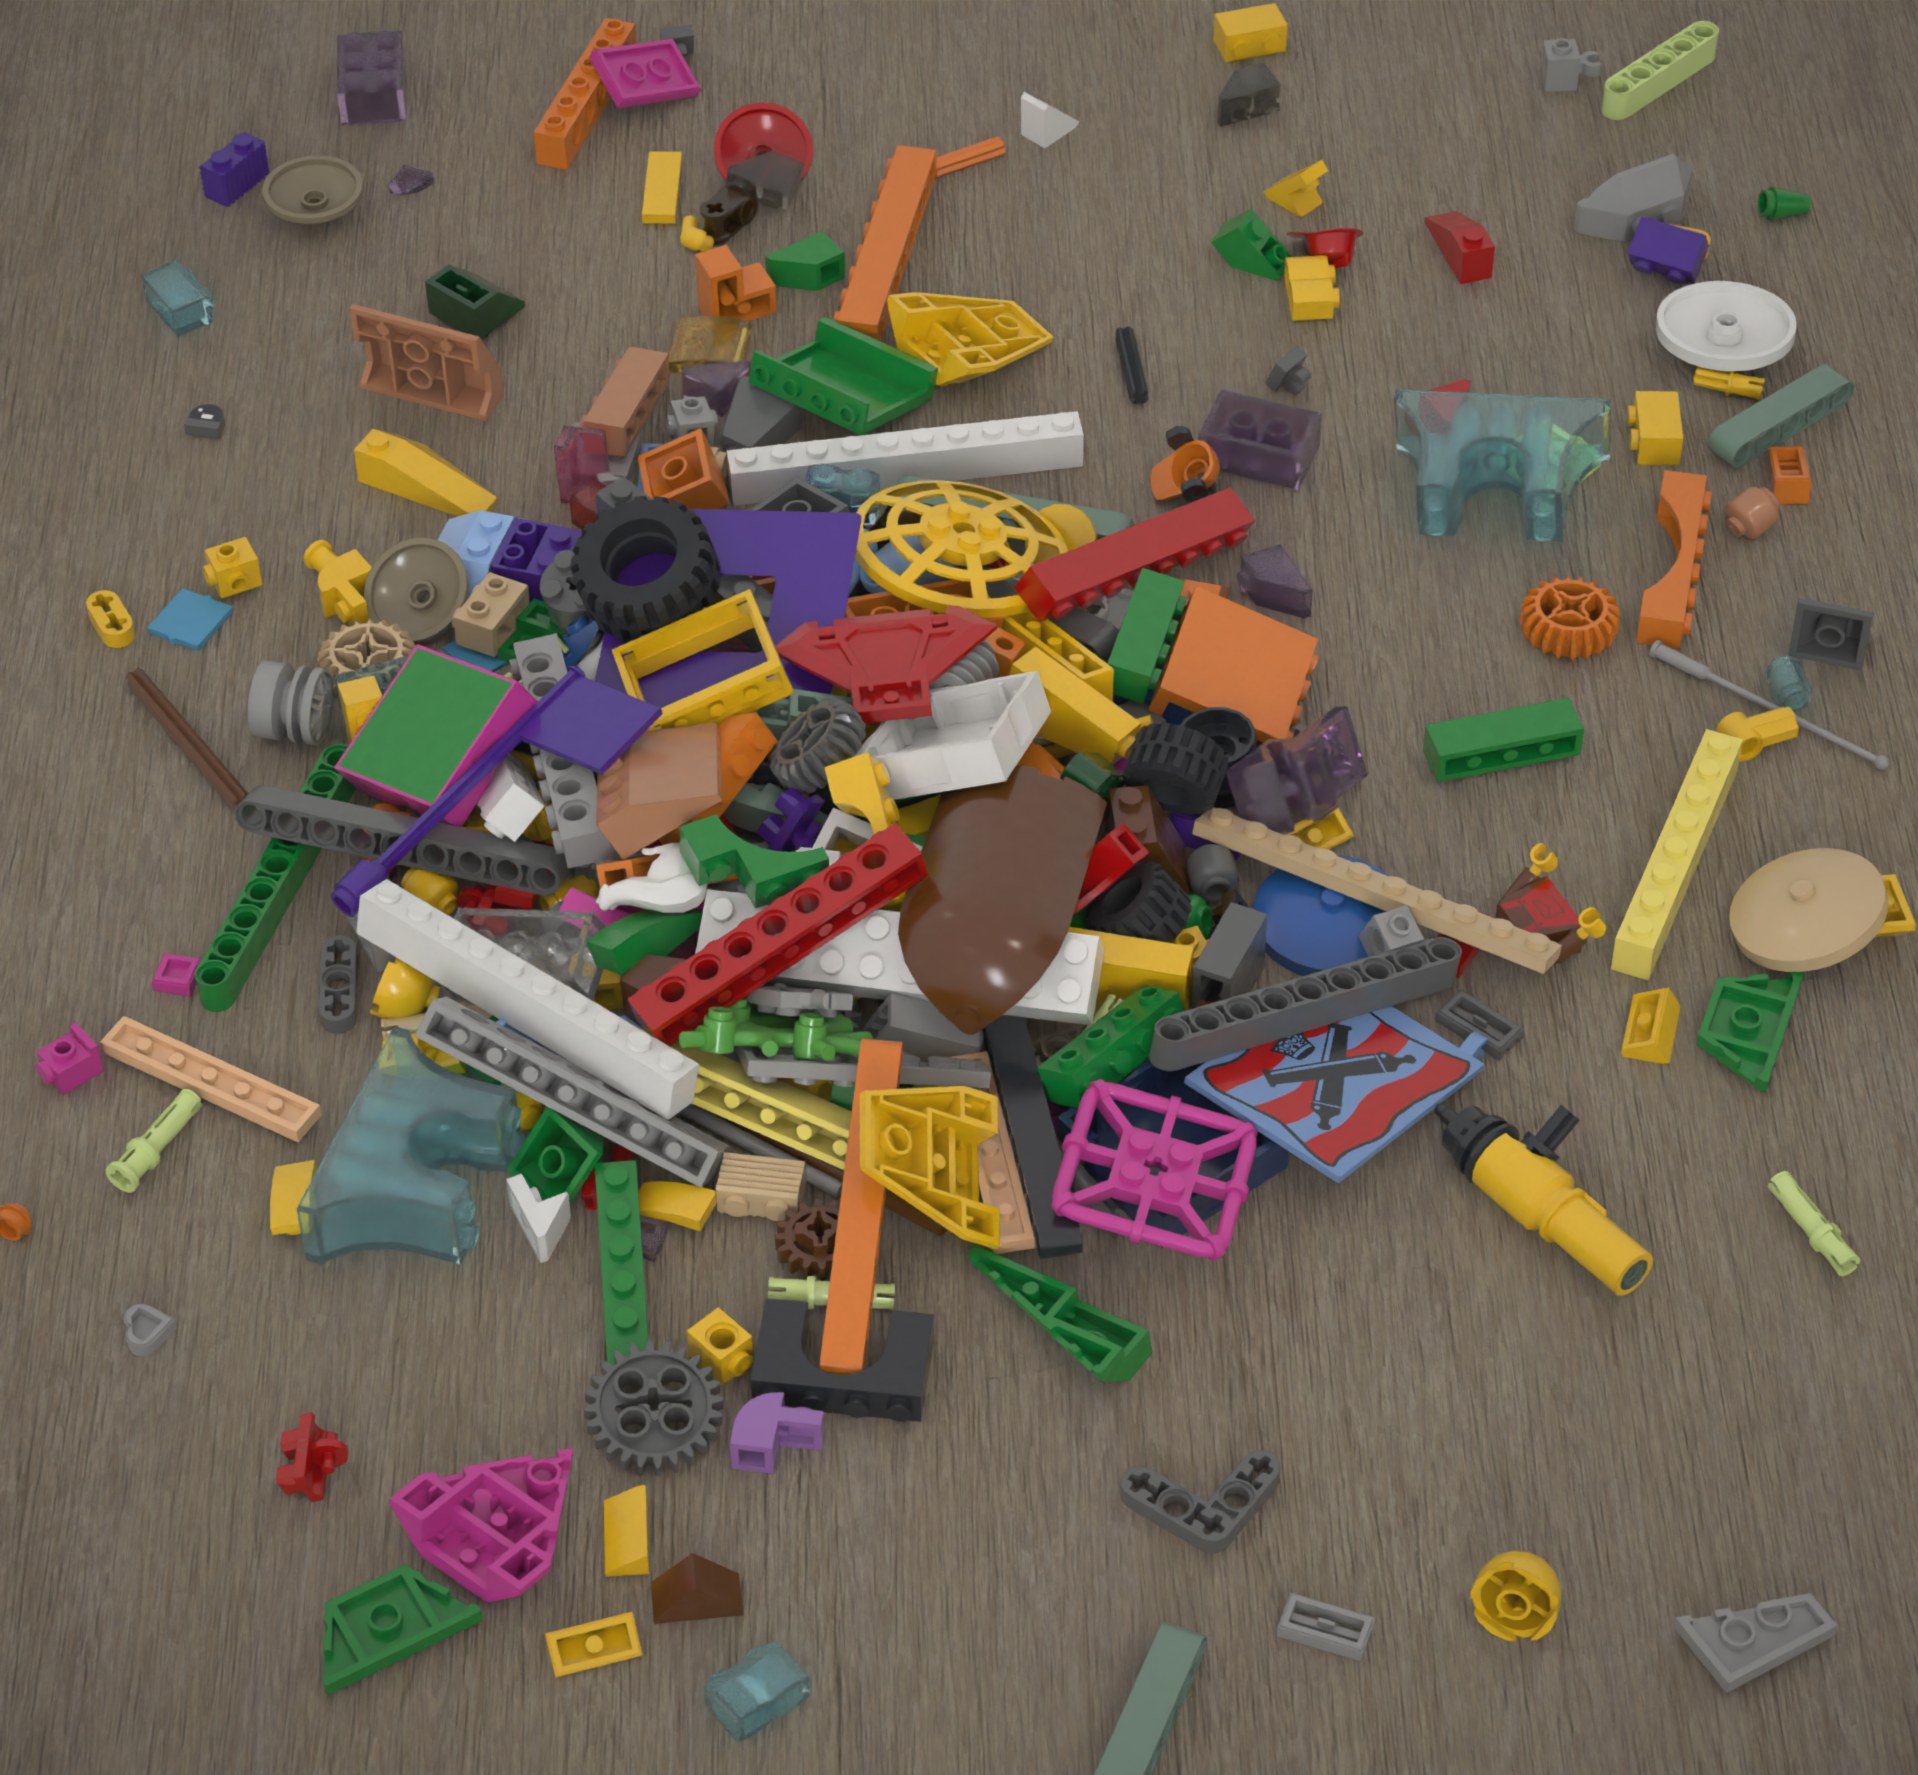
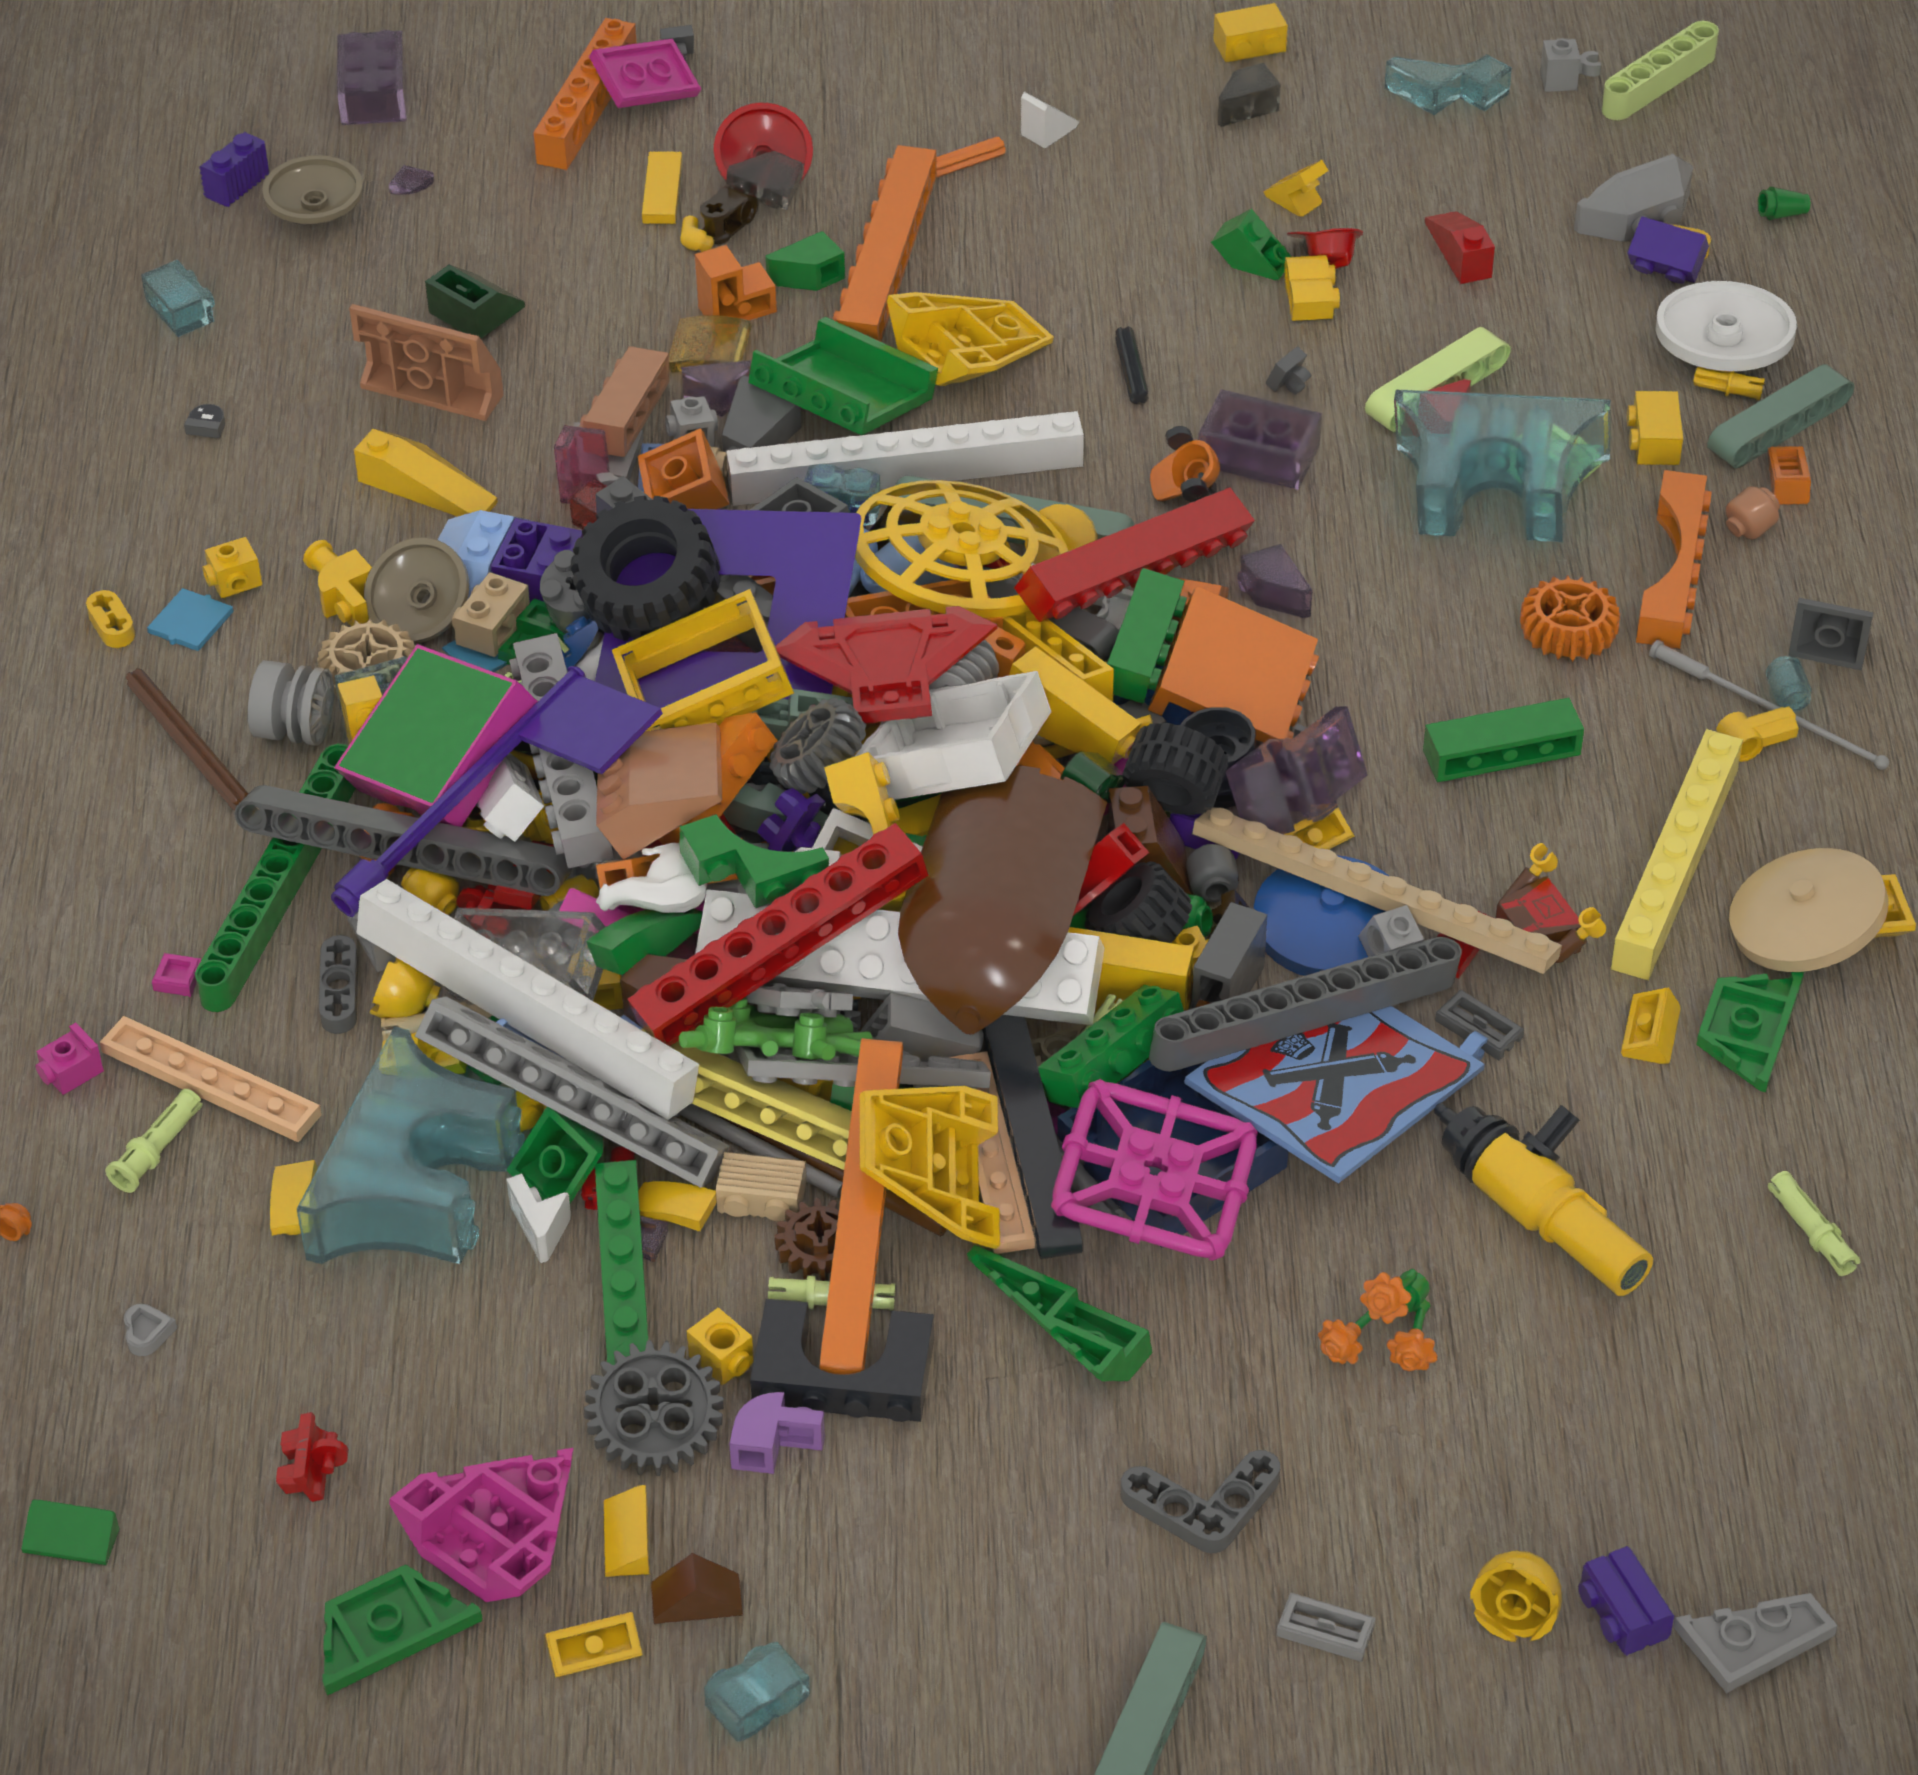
(70, 1532): none -> green slope
(1387, 1300): none -> orange plant
(1438, 85): none -> clear light blue arch
(1467, 358): none -> yellowish green beam
(1626, 1601): none -> dark purple brick

